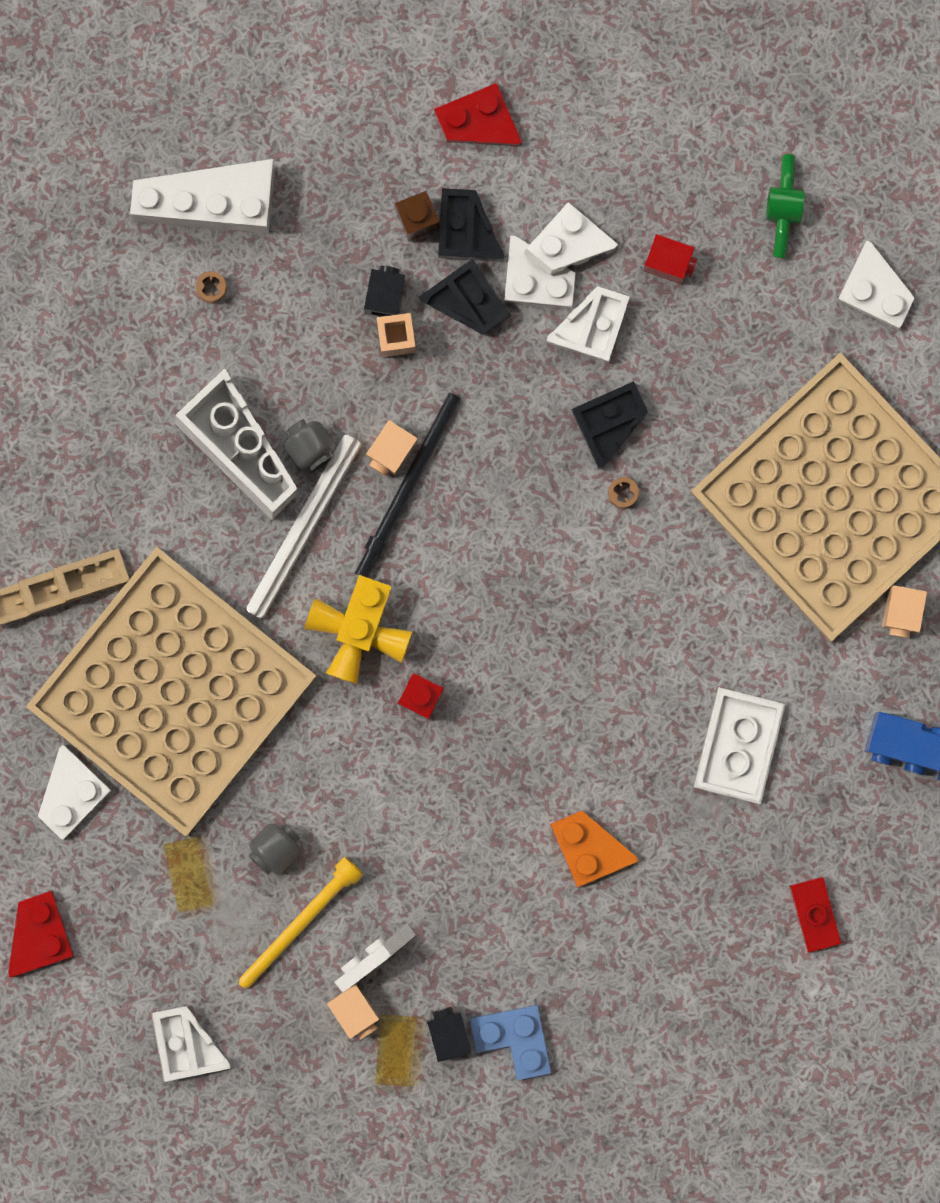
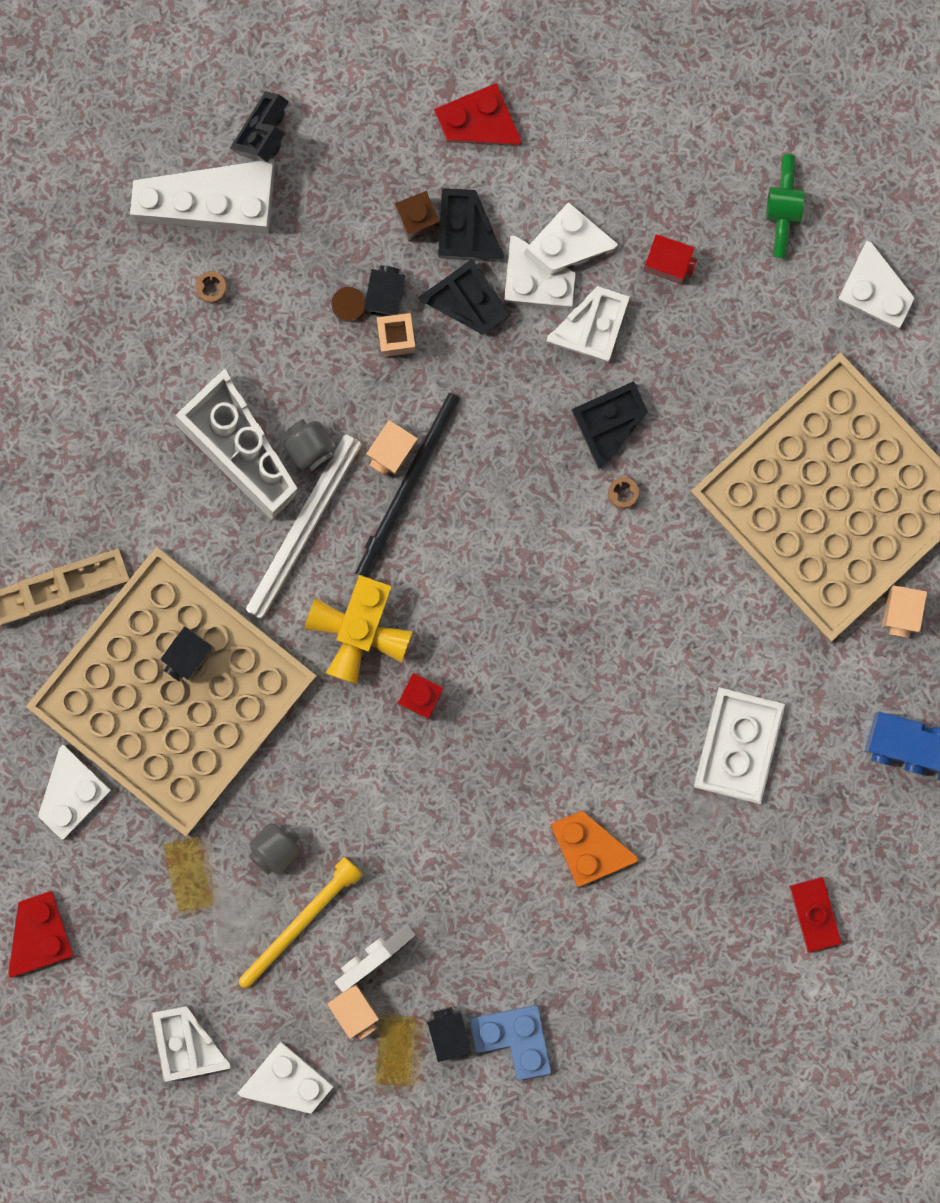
(186, 655): none -> black brick
(259, 136): none -> black plate
(287, 1082): none -> white wing
(348, 304): none -> reddish brown tile

